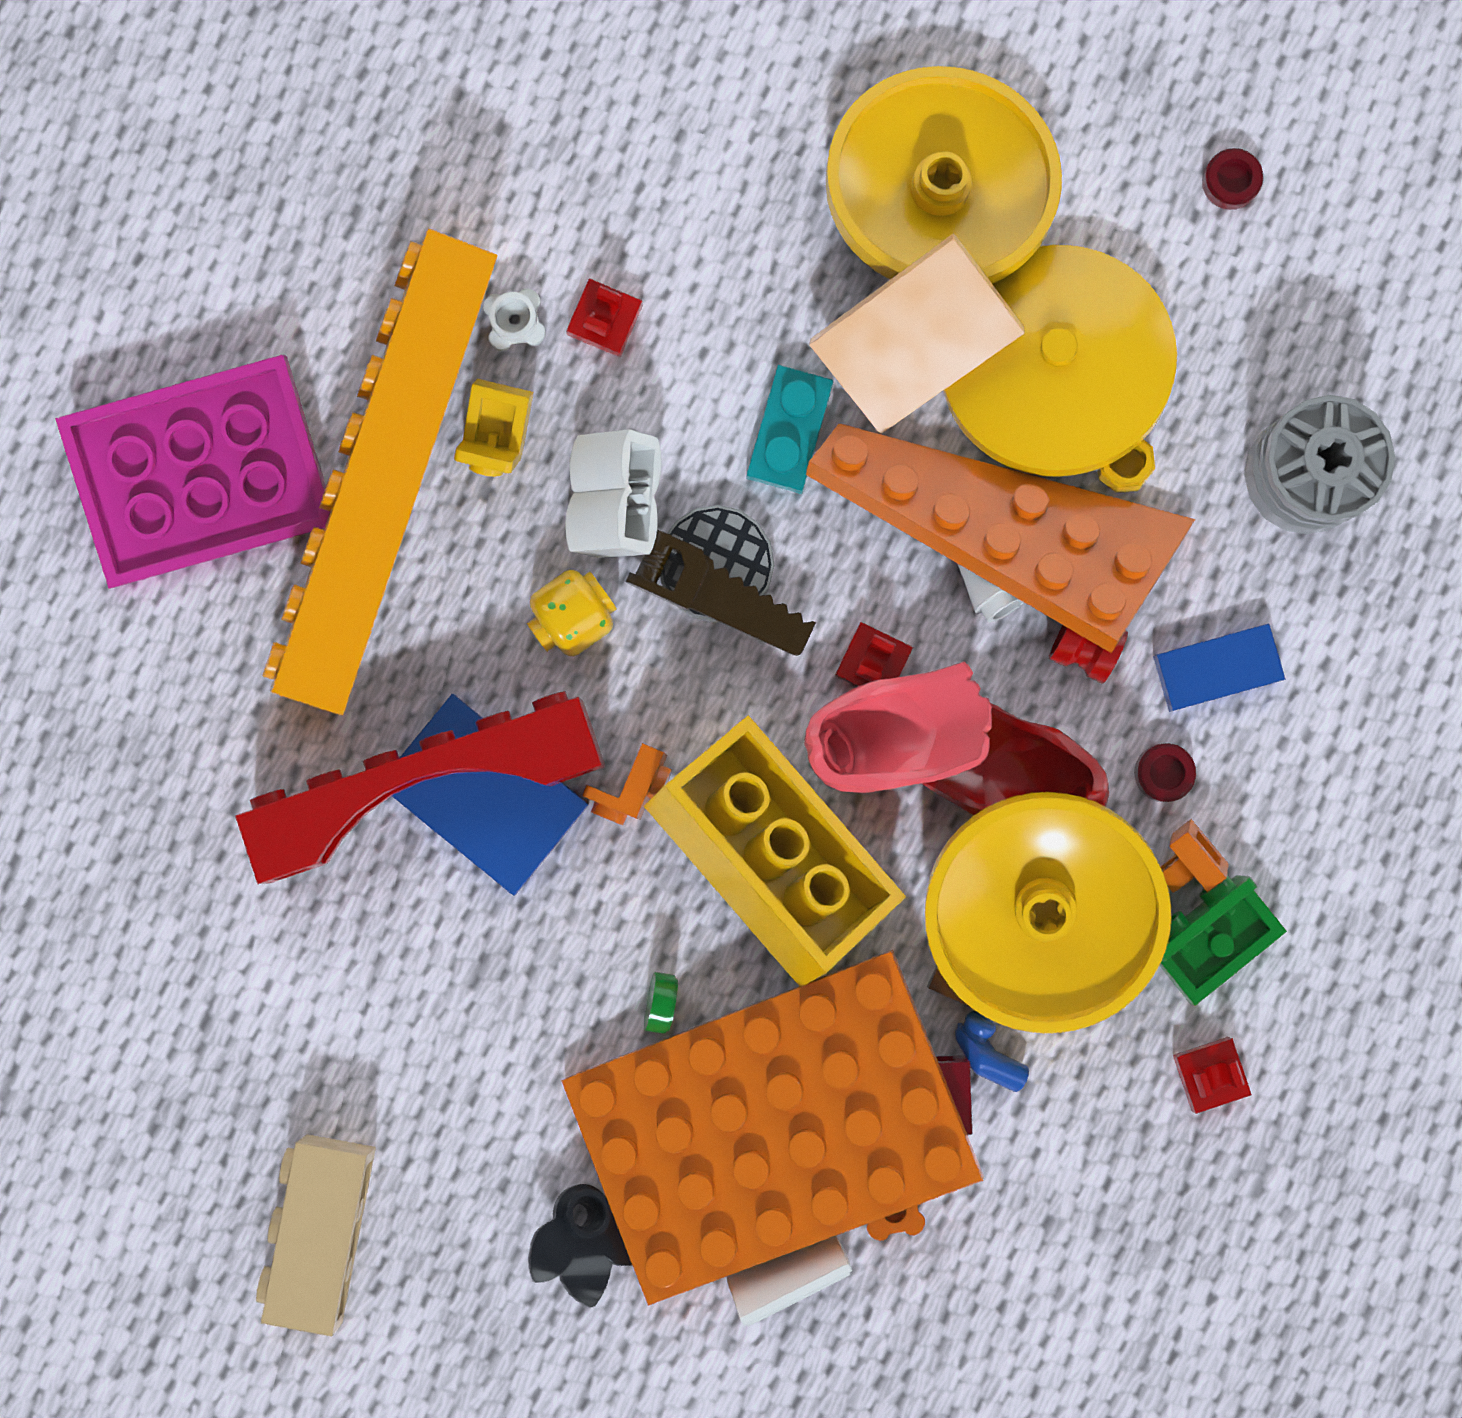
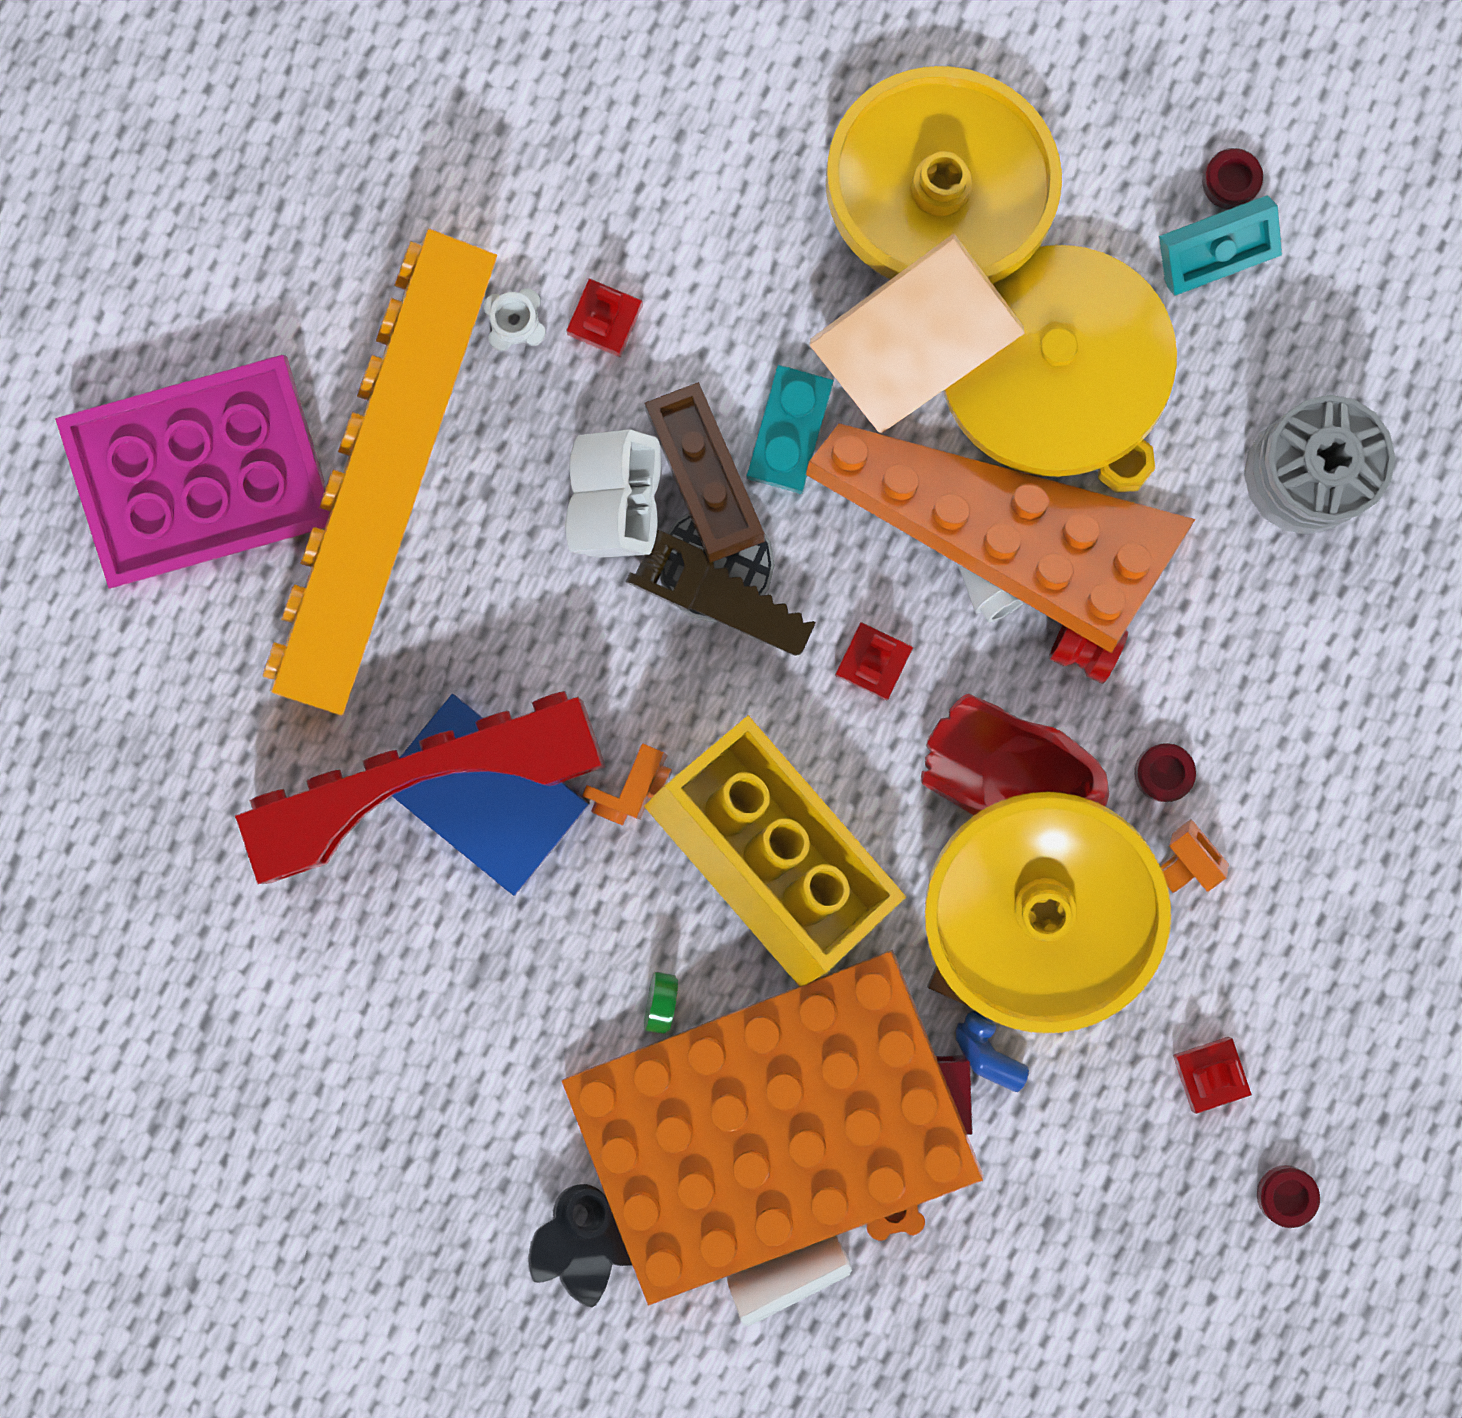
(315, 1234): tan brick -> none
(494, 428): yellow bracket -> none
(571, 613): yellow head -> none
(704, 472): none -> reddish brown plate
(900, 731): coral hair -> none
(1218, 937): green bracket -> none
(1219, 667): blue tile -> none
(1221, 245): none -> teal plate
(1288, 1196): none -> dark red tile

